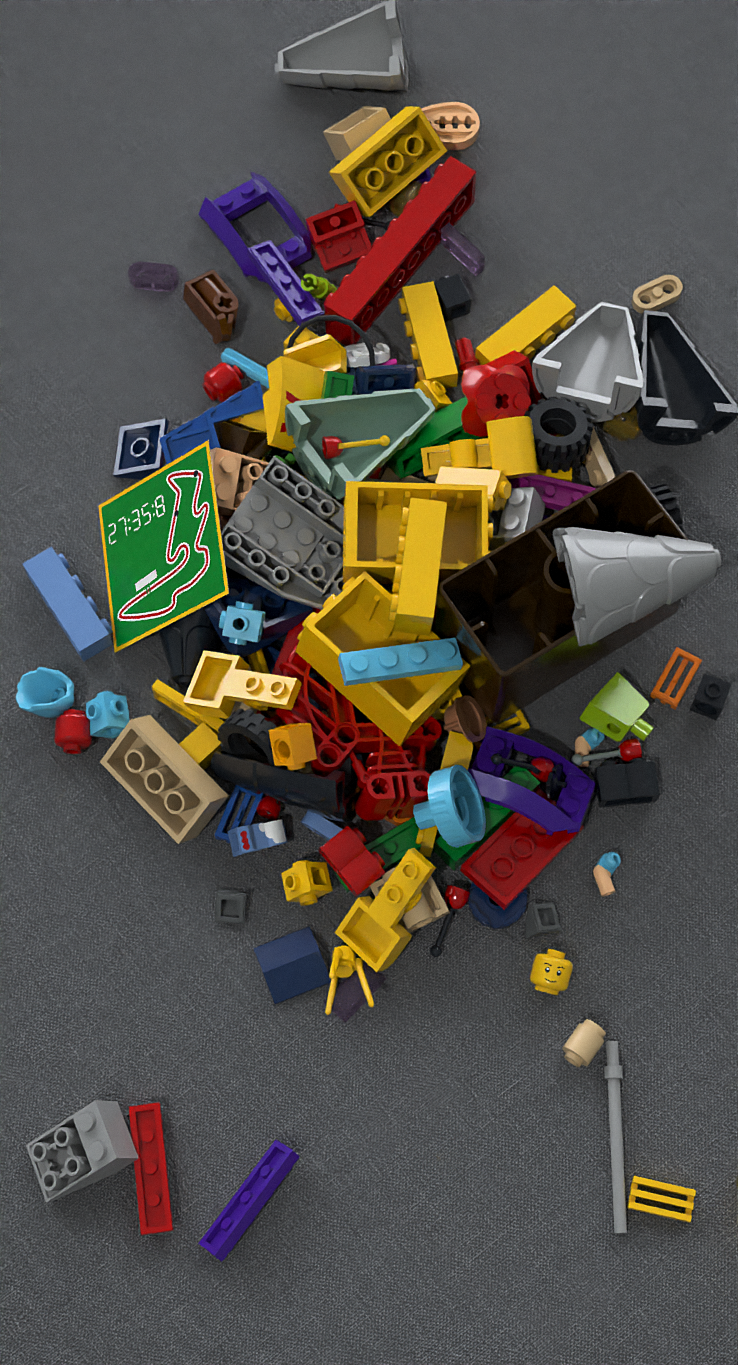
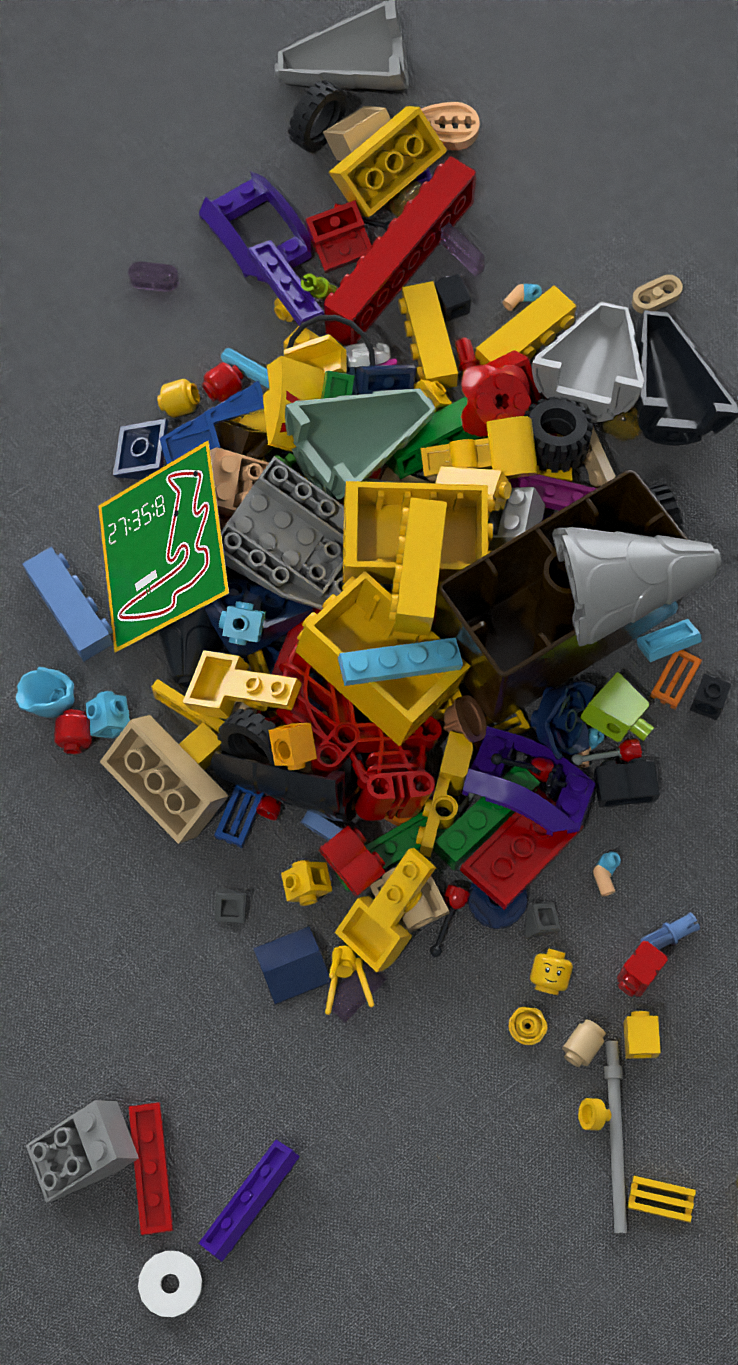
(151, 1284): none -> white tile
(178, 398): none -> yellow head
(212, 304): reddish brown piece -> none
(257, 837): medium blue leg -> none
(324, 96): none -> black tyre
(333, 446): hinge -> none
(453, 807): medium azure piece -> none
(522, 293): none -> arm
(530, 1016): none -> yellow plate
(558, 718): none -> dark blue brick
(593, 1114): none -> yellow tile
(641, 969): none -> red brick
(641, 1036): none -> yellow brick
(669, 640): none -> medium azure tile
(672, 932): none -> medium blue axle

